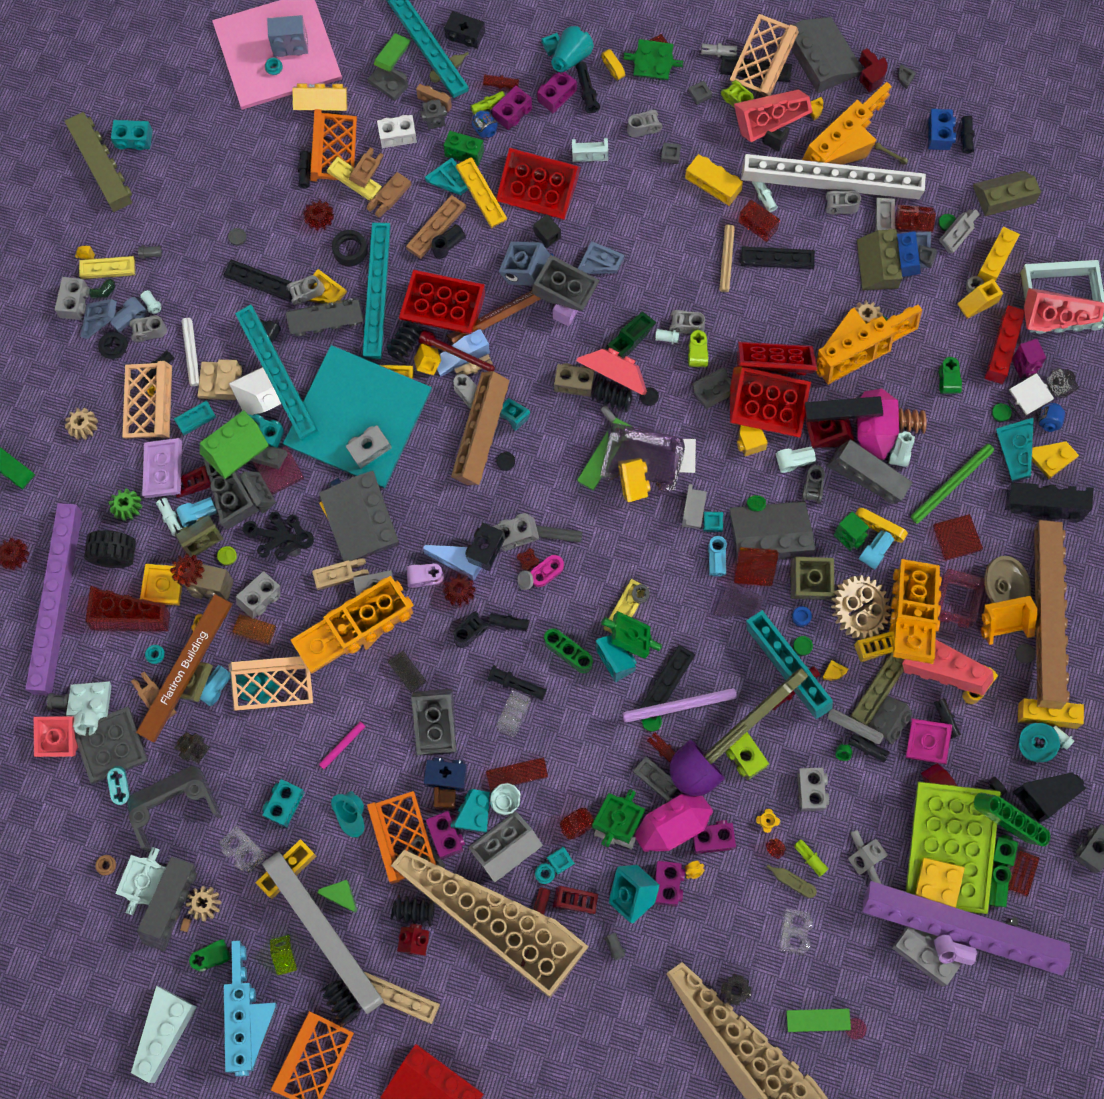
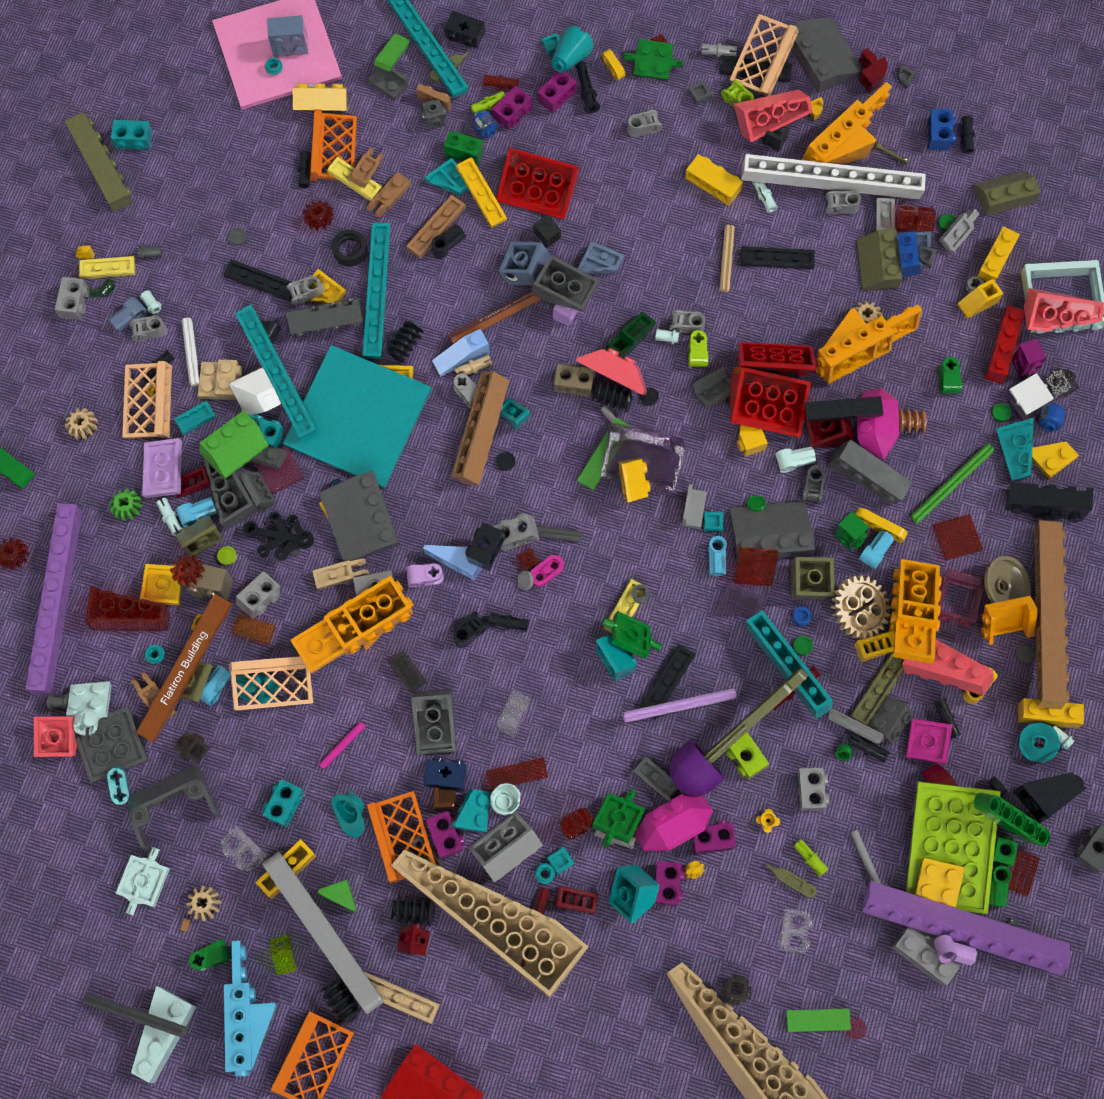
(97, 316): sand blue wing -> none
(100, 862): medium nougat plate -> none
(108, 340): black gear -> none
(109, 549): black tyre -> none
(135, 1015): none -> dark grey axle
(166, 904): dark grey wedge -> none
(365, 456): light grey brick -> none
(397, 135): white brick -> none
(427, 359): yellow panel -> none
(428, 338): dark red piece -> none
(442, 302): red slope -> none
(452, 588): clear red gear -> none
(507, 680): black pin -> none
(564, 642): green beam -> none
(590, 151): light aqua hinge -> none
(615, 946): dark grey pin -> none
(652, 725): green piece -> none
(662, 747): clear red pin -> none
(671, 153): dark grey plate -> none
(688, 461): white sticker -> none
(759, 220): clear red brick -> none
(775, 848): clear red plate -> none
(834, 671): yellow tile -> none
(871, 853): light grey bracket -> none
(901, 452): light aqua piece -> none

